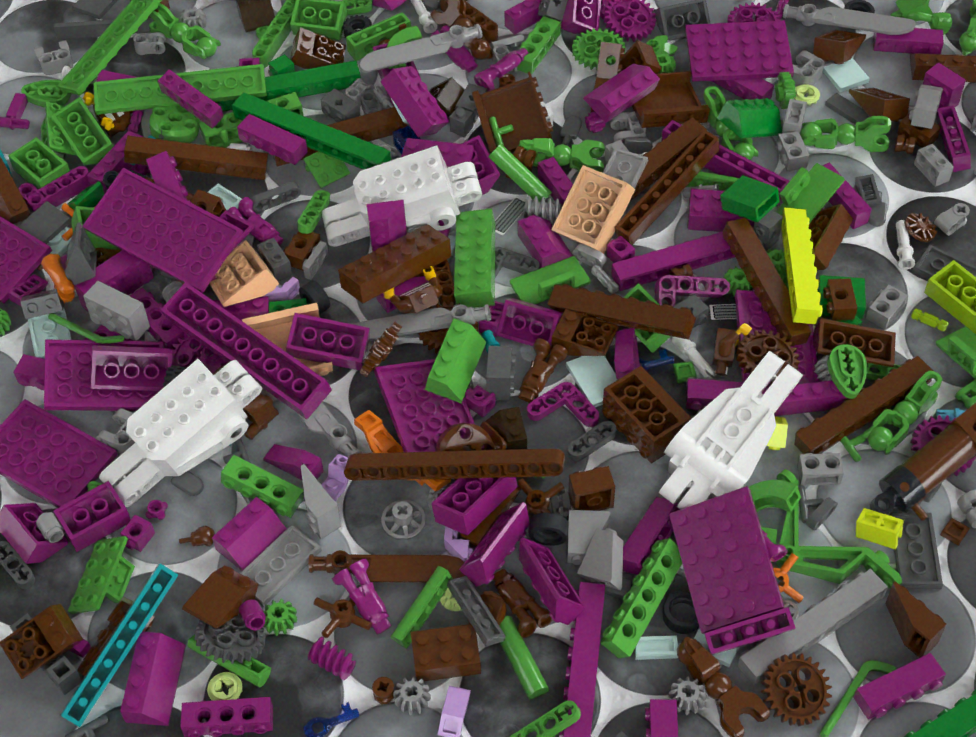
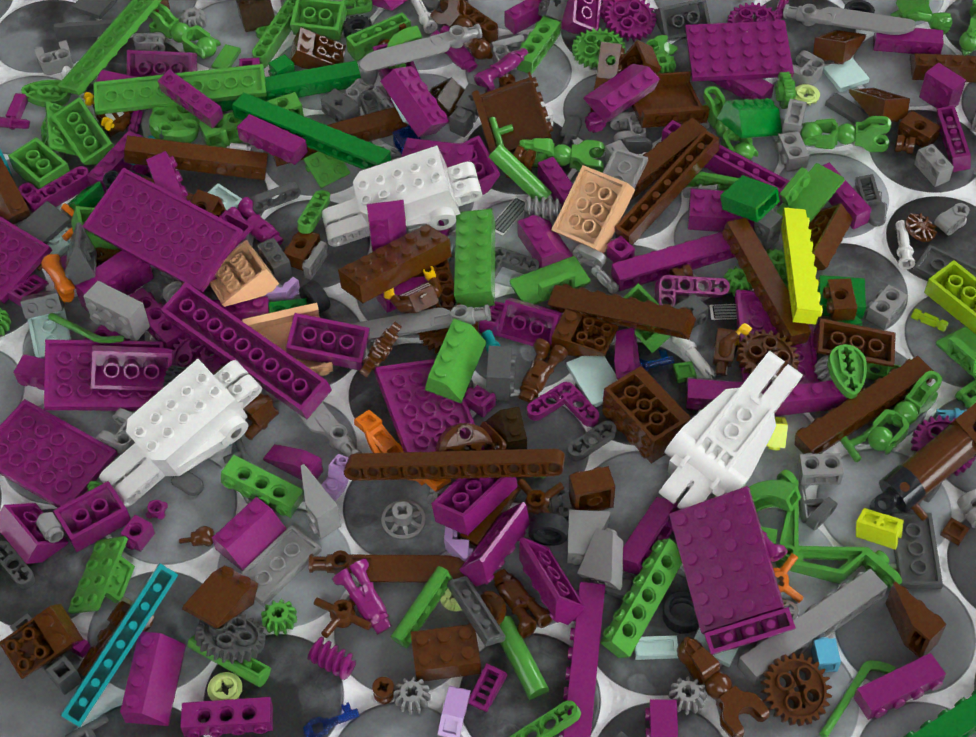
(159, 62): none -> magenta slope
(226, 57): none -> bright green tile
(252, 614): magenta brick -> none
(487, 670): none -> magenta slope
(826, 653): none -> medium azure brick
(926, 106): light grey brick -> none

